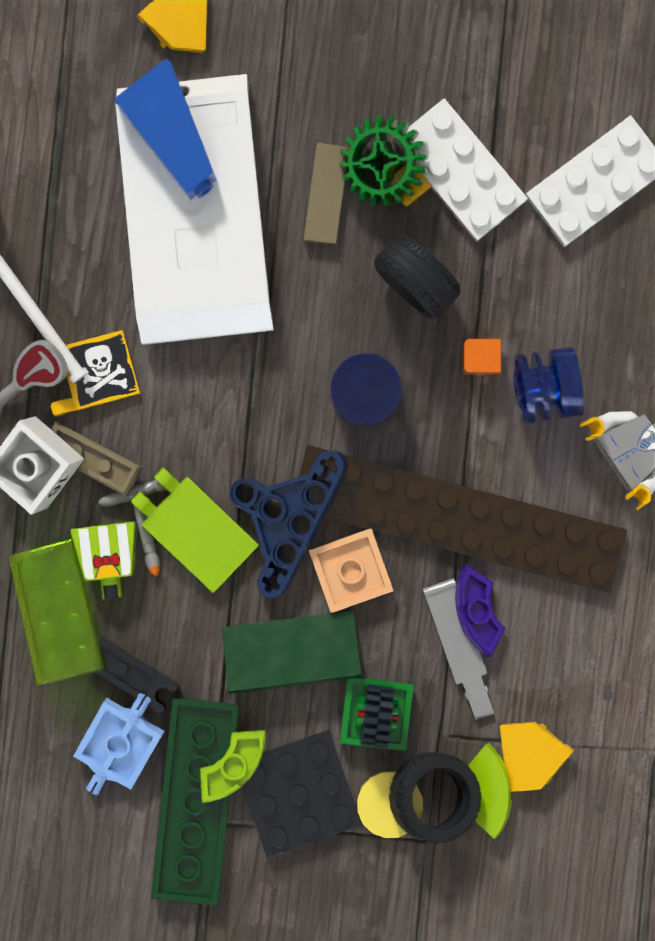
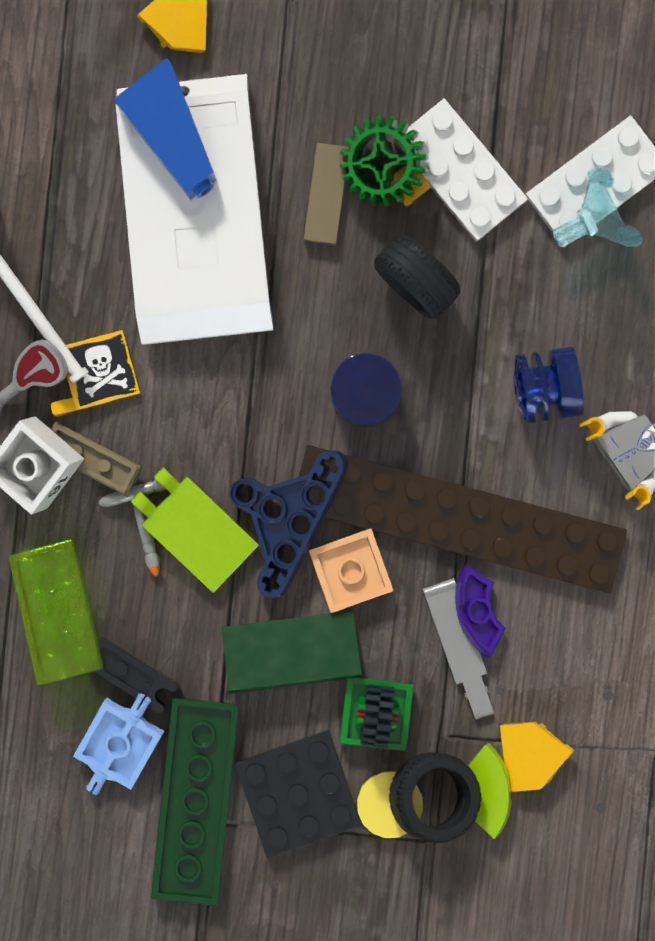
(107, 554): torso -> none
(235, 767): lime tile -> none
(481, 357): orange piece -> none
(598, 215): none -> clear light blue axle

